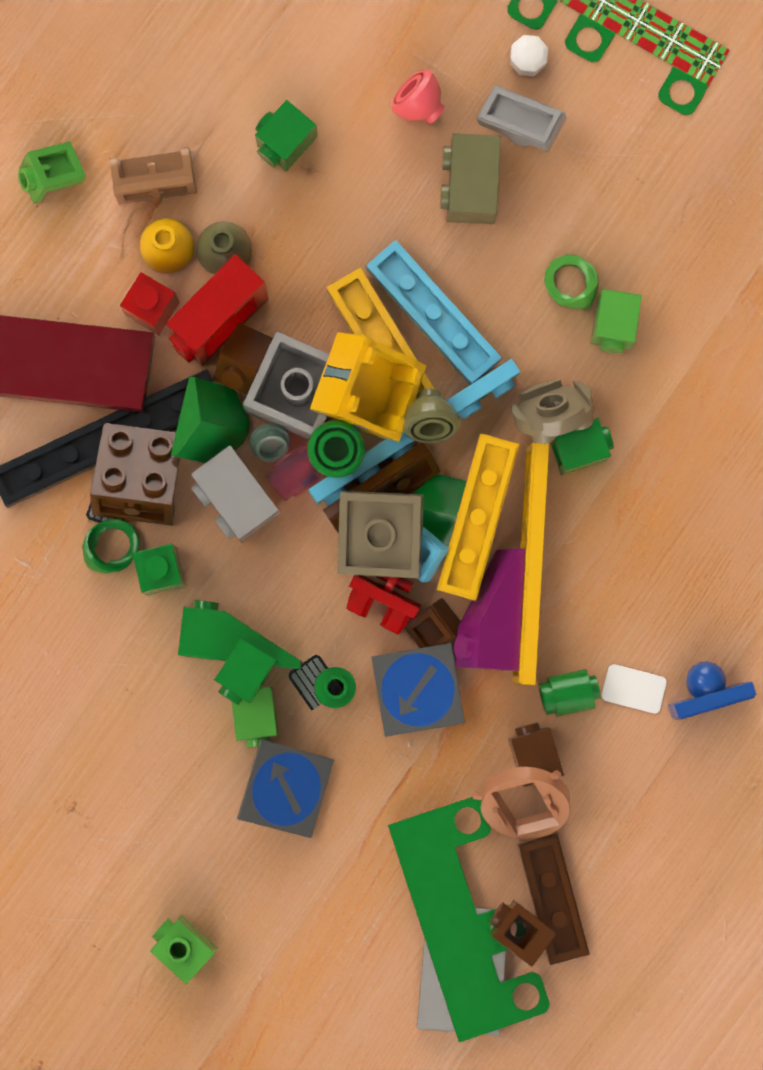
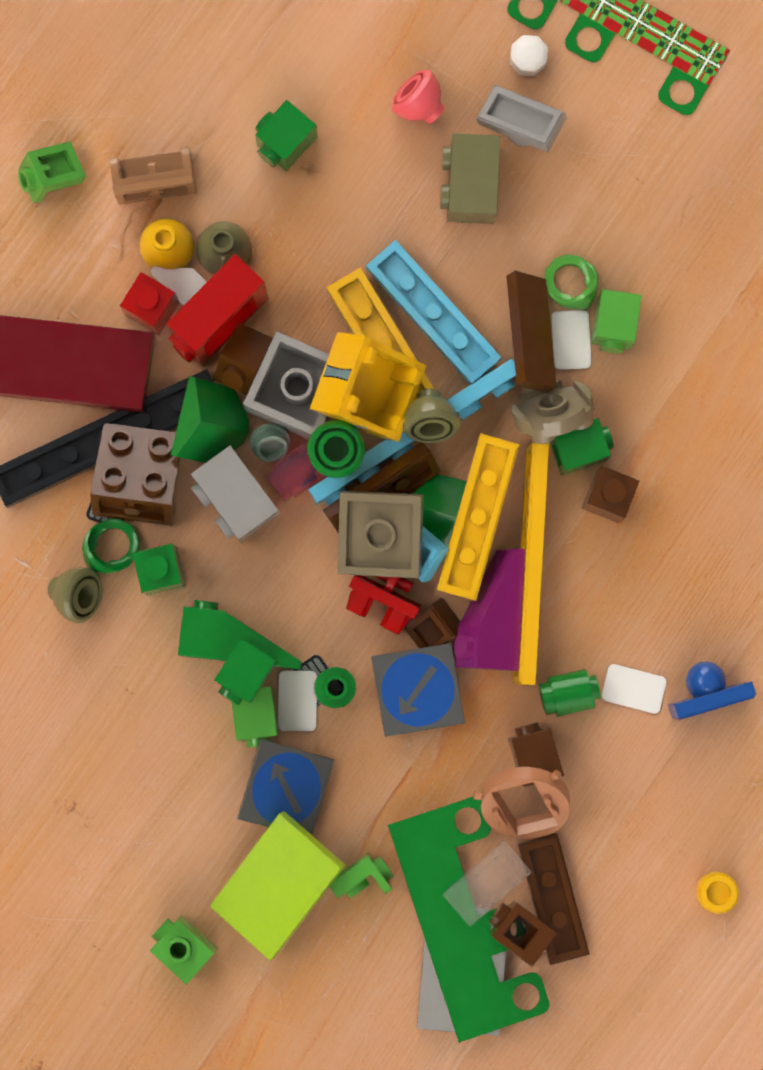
(76, 593): none -> olive brick
(182, 281): none -> white sticker
(277, 885): none -> lime tile
(297, 701): none -> white sticker
(354, 877): none -> bright green bracket
(486, 883): none -> clear tile
(531, 332): none -> reddish brown tile
(571, 339): none -> white sticker
(610, 494): none -> reddish brown brick
(717, 892): none -> yellow tile

